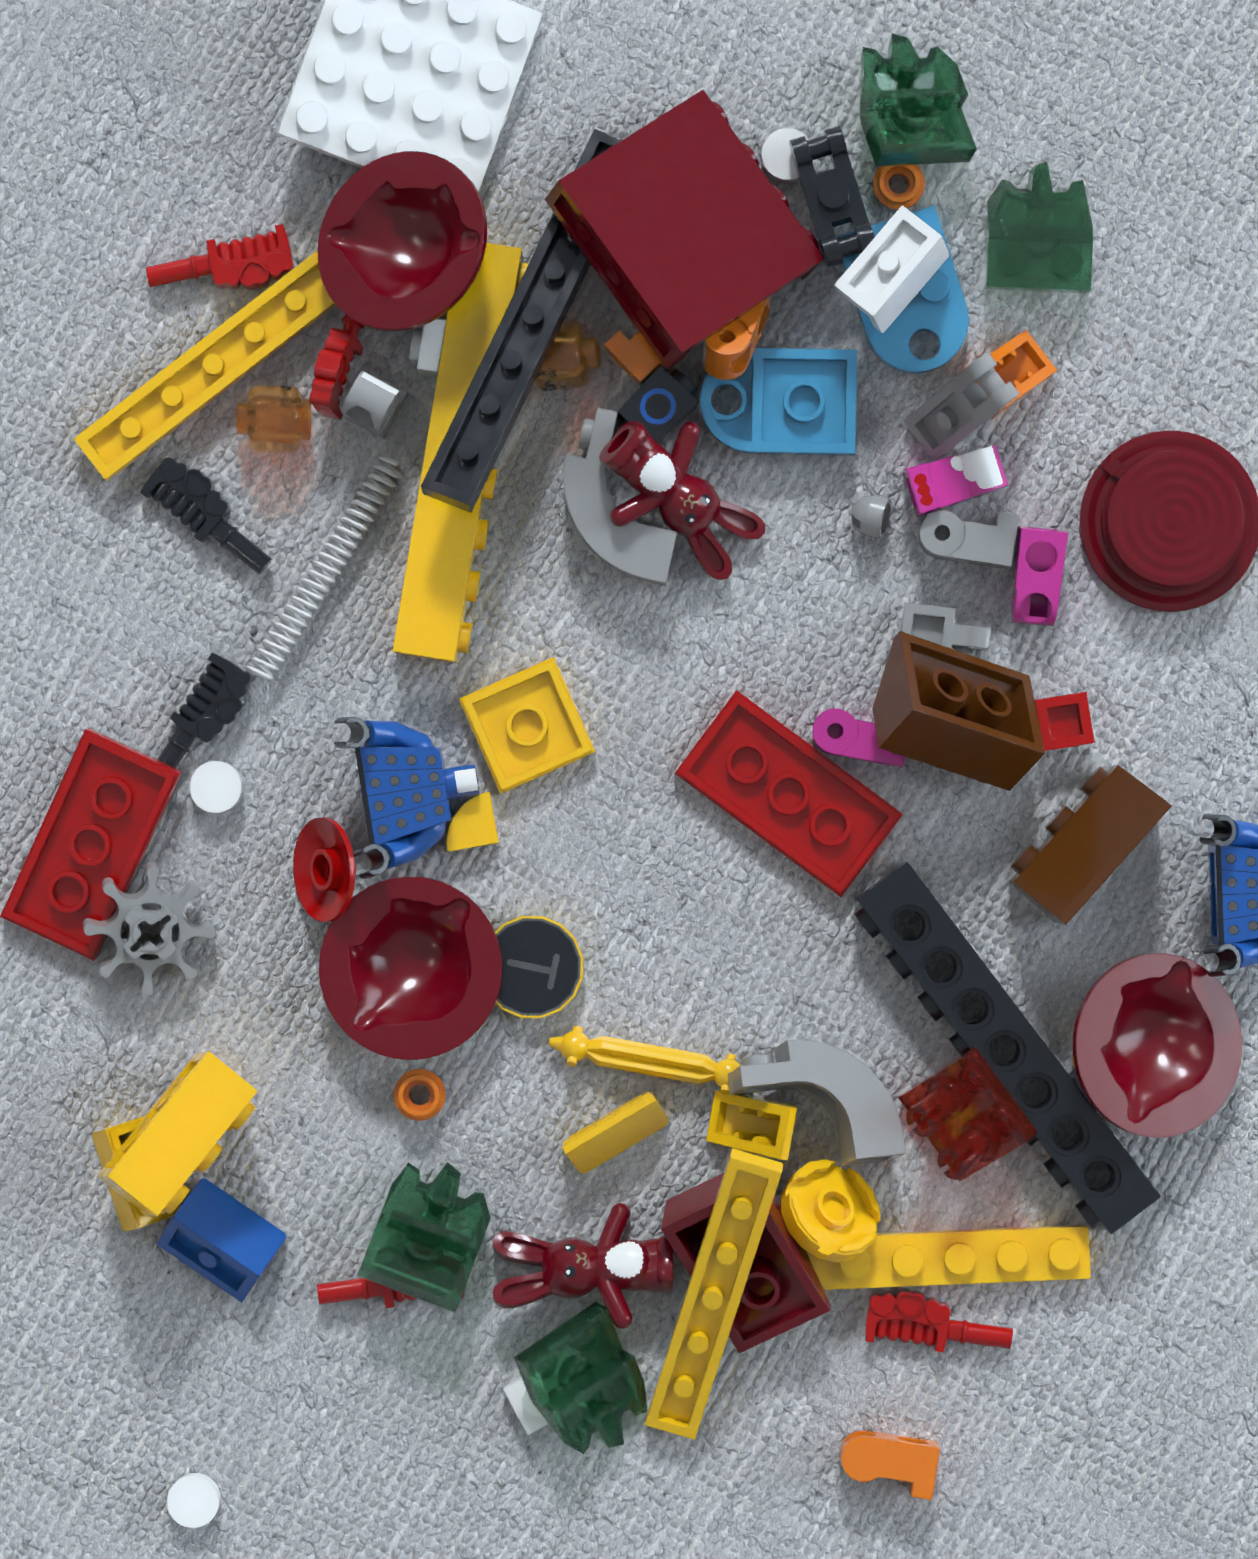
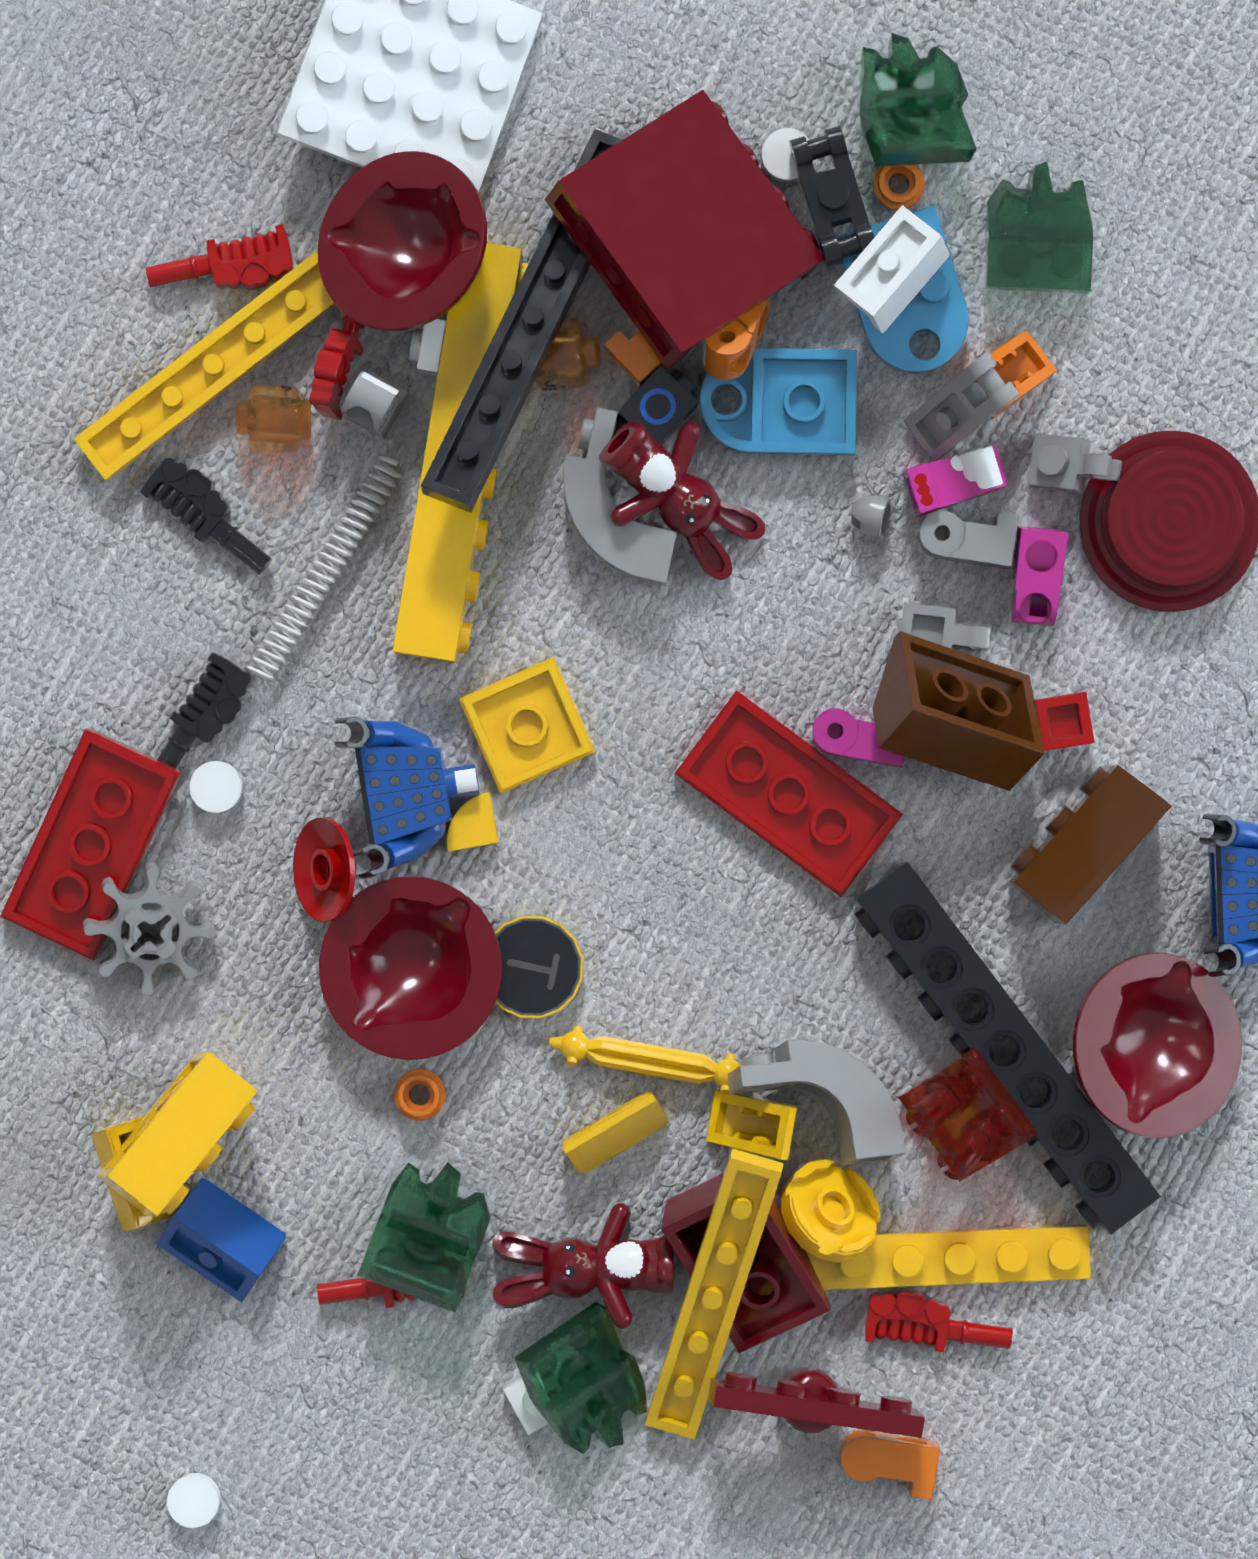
(814, 1402): none -> dark red plate
(1066, 462): none -> light grey plate

